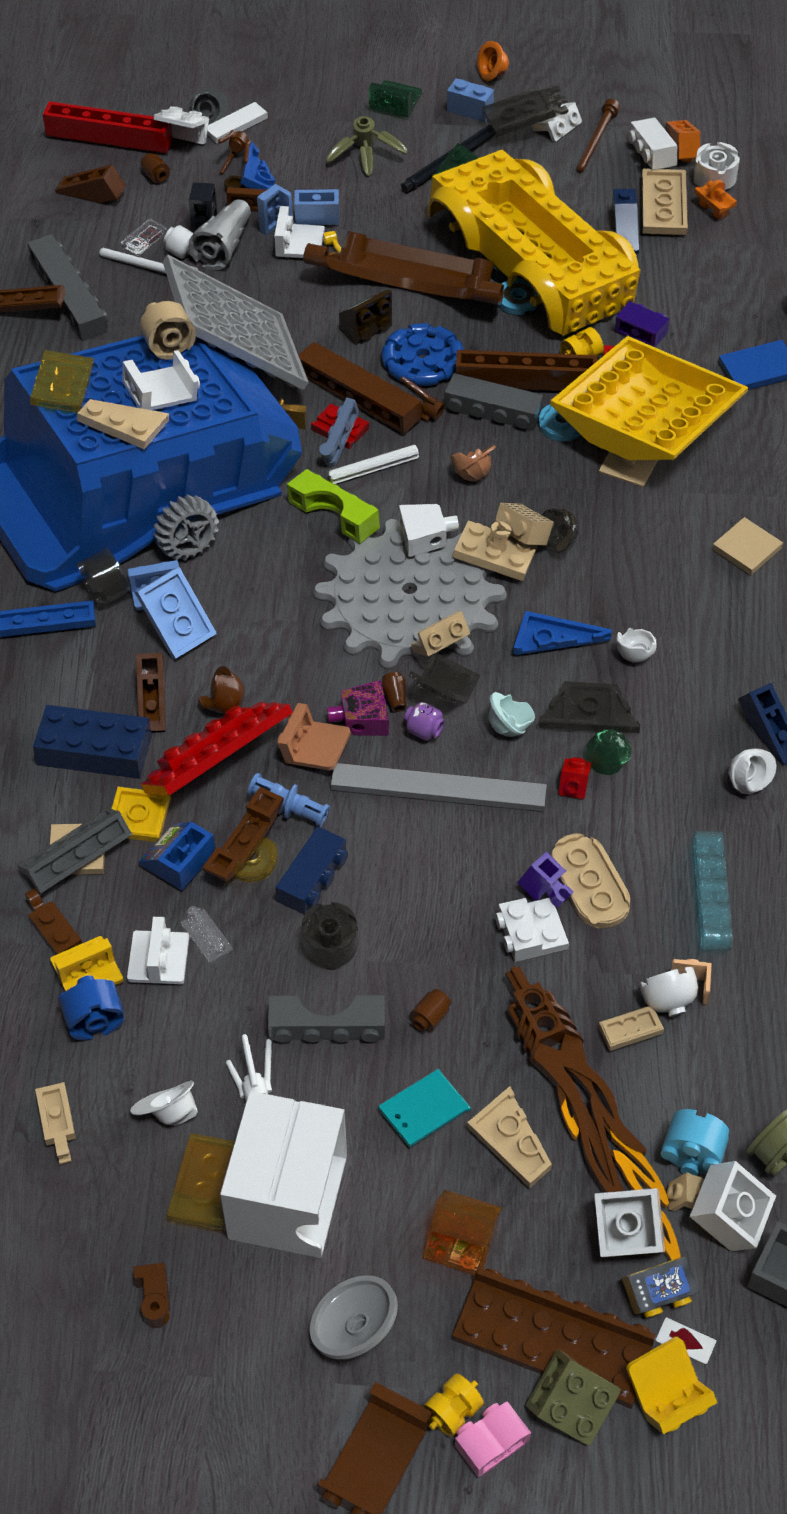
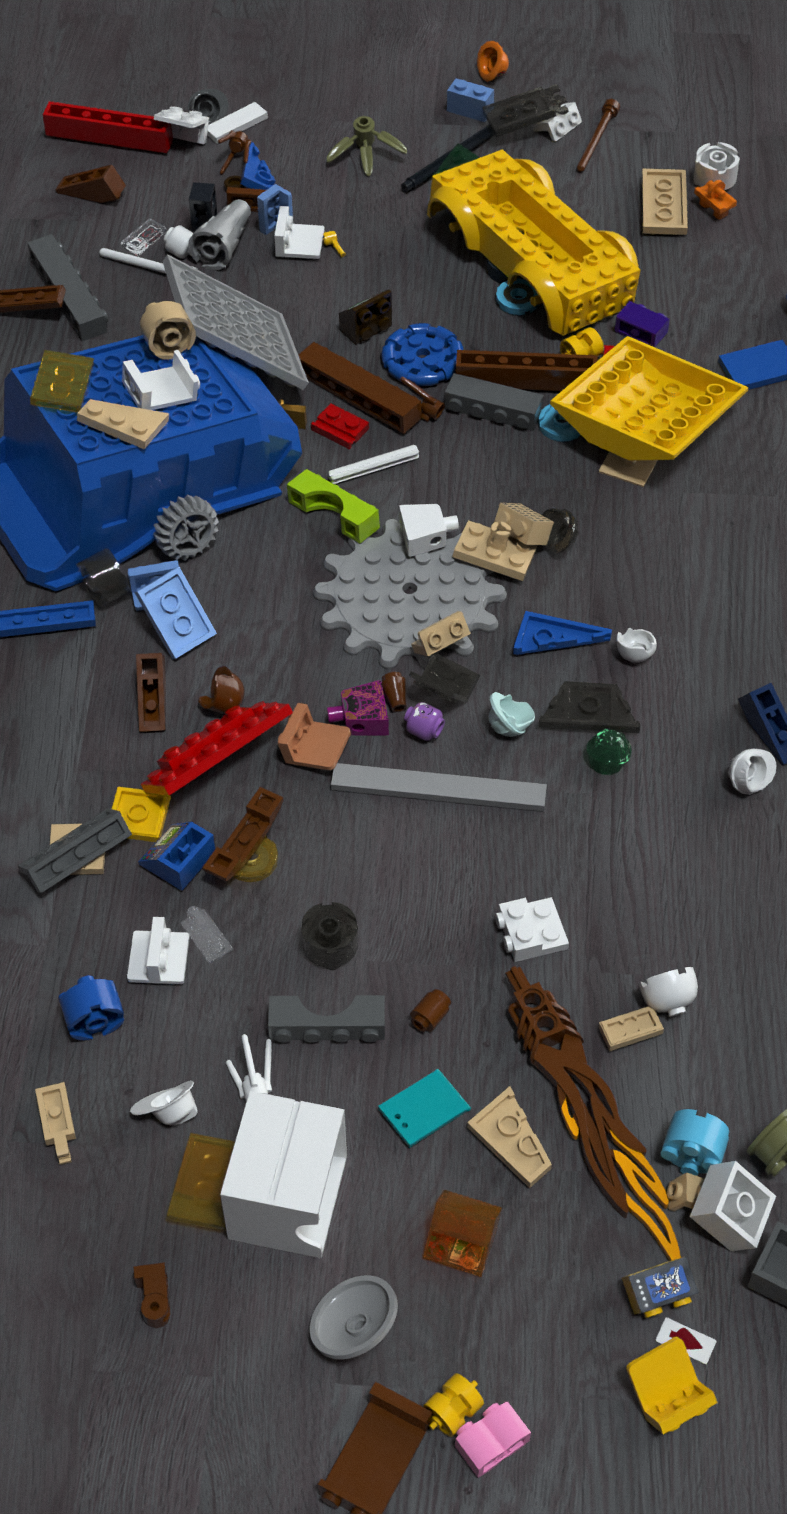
(51, 924): reddish brown plate -> none
(87, 959): yellow bracket -> none
(92, 741): dark blue brick -> none
(155, 168): reddish brown brick -> none
(293, 802): medium blue piece -> none
(311, 871): dark blue brick -> none
(317, 207): medium blue brick -> none
(339, 432): sand blue plate -> none
(393, 97): clear green bracket -> none
(409, 268): reddish brown panel -> none
(474, 465): nougat piece -> none
(530, 1325): reddish brown bracket -> none
(544, 879): dark purple brick -> none
(572, 1398): olive bracket -> none
(574, 777): red bracket -> none
(597, 887): tan tile -> none
(625, 215): slope -> none
(629, 1222): white brick -> none
(653, 143): white brick -> none
(686, 137): orange slope -> none
(702, 972): light nougat bracket -> none
(712, 890): clear light blue beam -> none
(747, 546): tan tile -> none

